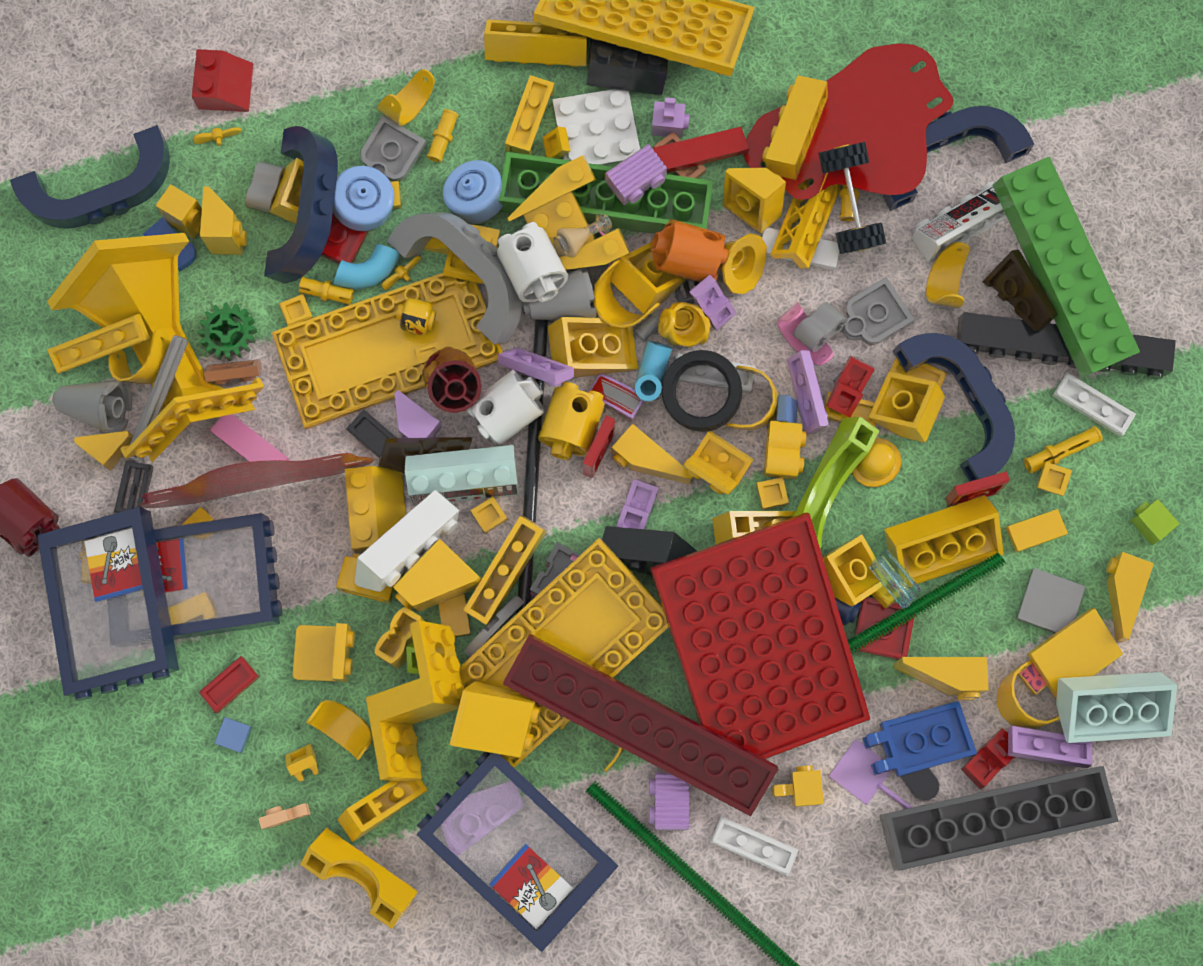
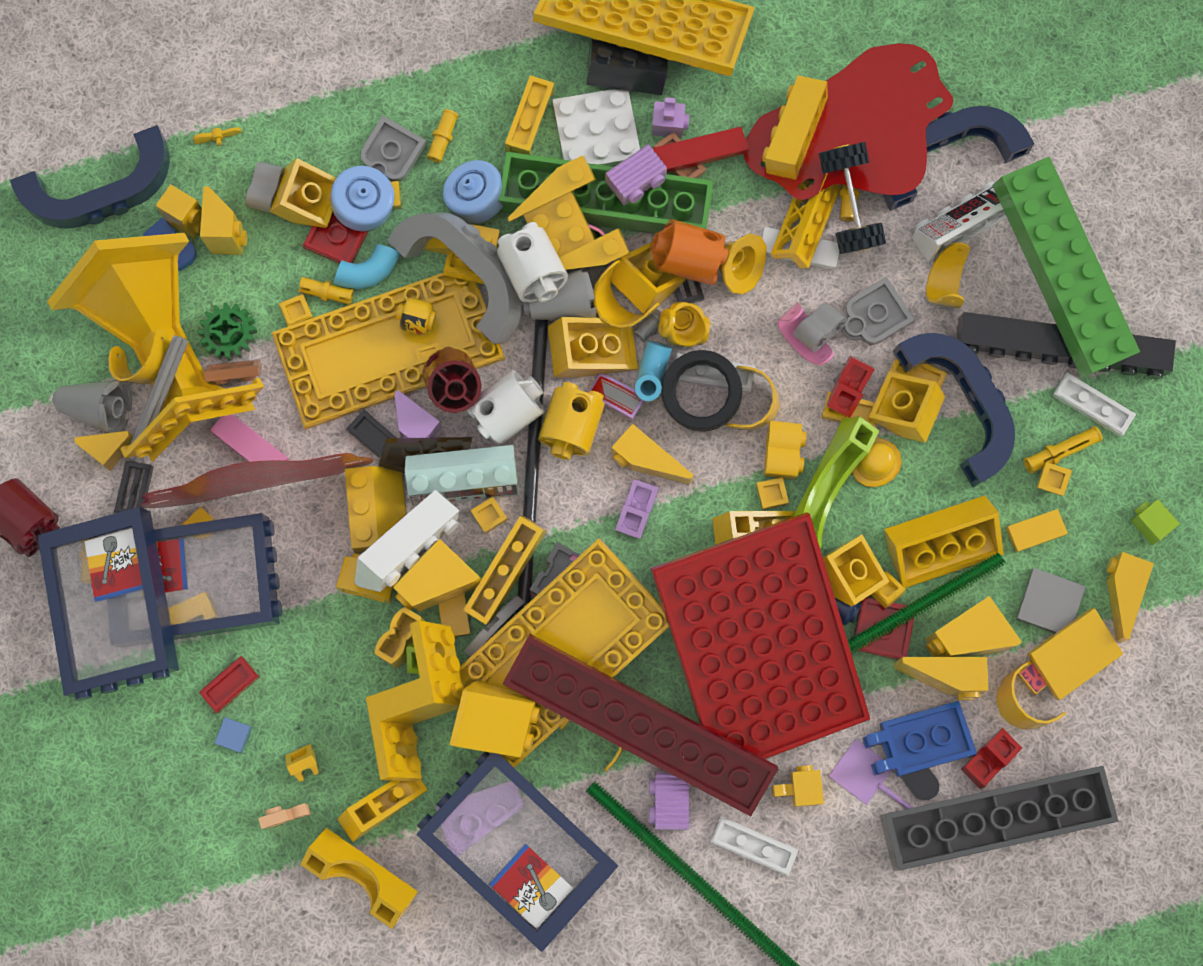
(98, 343): yellow tile -> none
(221, 81): red slope -> none
(315, 205): dark blue arch -> none
(323, 653): yellow bracket -> none
(342, 726): yellow piece -> none
(400, 273): yellow piece -> none
(410, 100): yellow piece -> none
(533, 44): yellow brick -> none
(536, 366): lavender plate -> none
(556, 143): yellow tile -> none
(571, 240): piece -> none
(599, 447): red tile -> none
(645, 548): black wedge -> none
(713, 302): lavender slope -> none
(718, 464): yellow bracket -> none
(754, 196): yellow slope -> none
(786, 409): medium blue tile -> none
(807, 392): lavender plate -> none
(897, 575): clear light blue tile -> none
(974, 633): none -> yellow slope
(985, 486): red tile -> none
(1022, 290): dark brown wing -> none
(1048, 747): lavender plate -> none
(1116, 706): light aqua slope -> none

